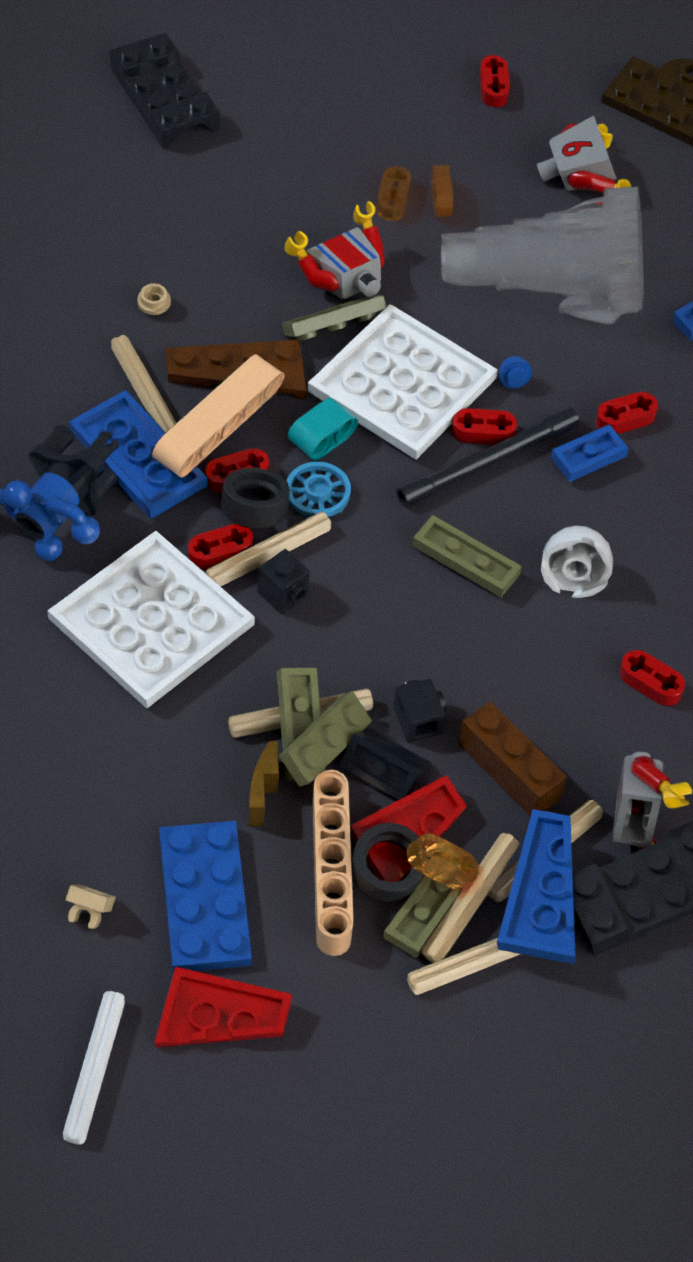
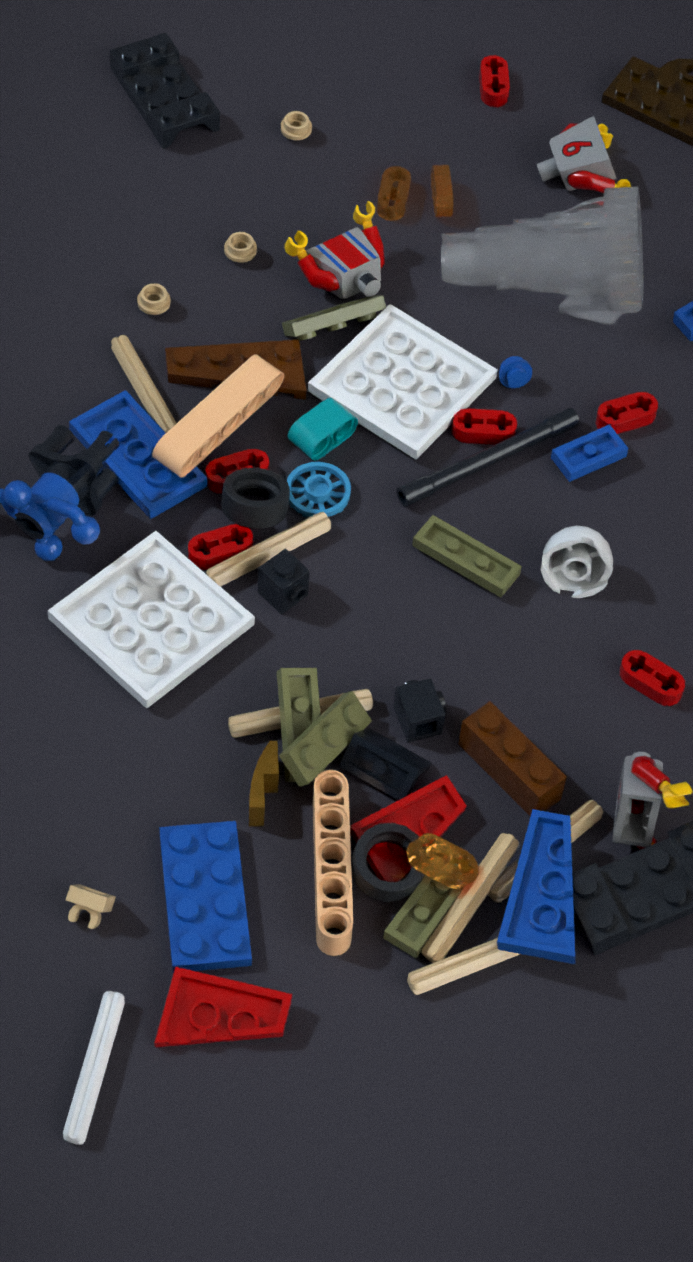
(240, 247): none -> tan plate
(296, 126): none -> tan plate

